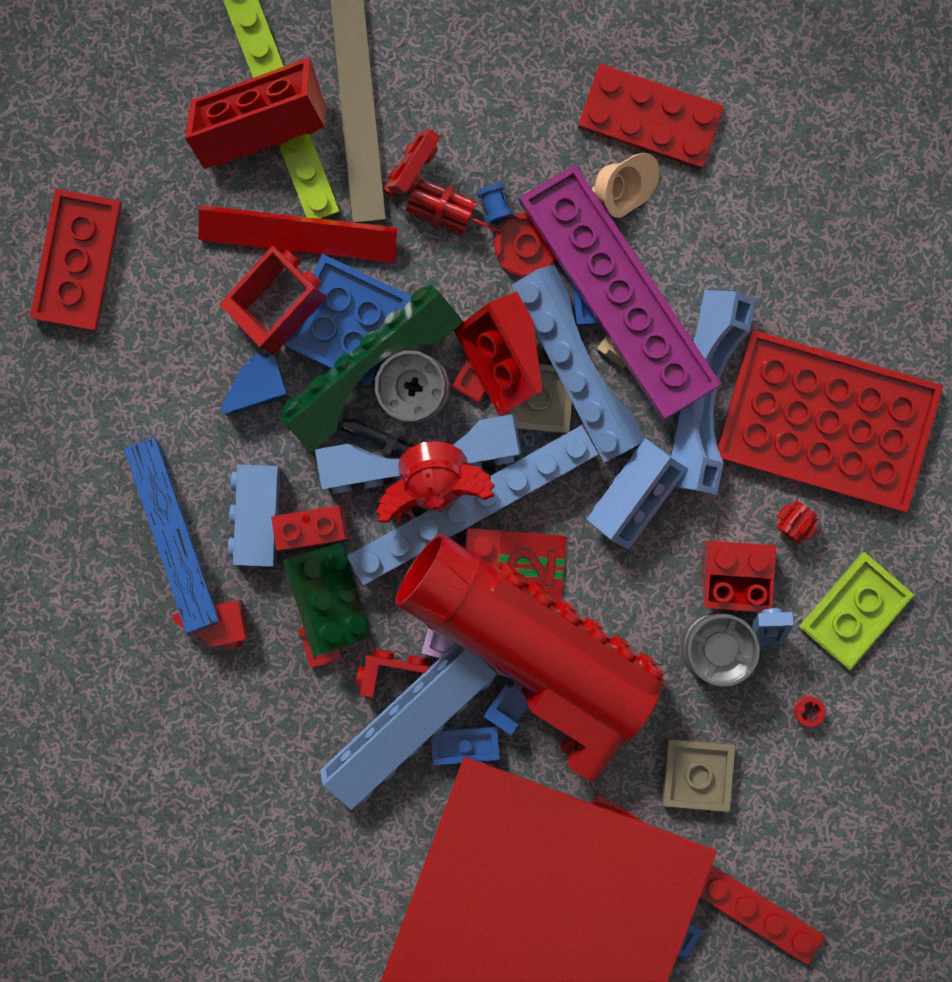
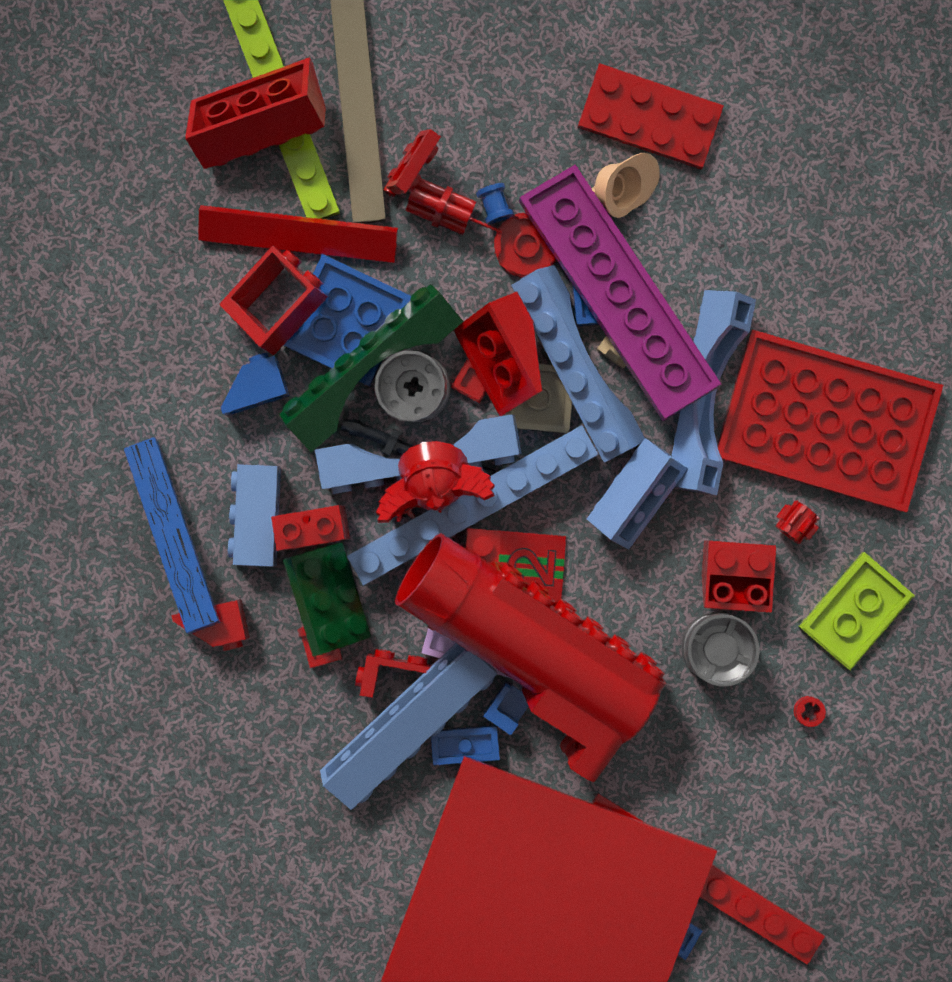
(76, 259): red plate -> none
(698, 775): dark tan plate -> none
(772, 626): medium blue plate -> none

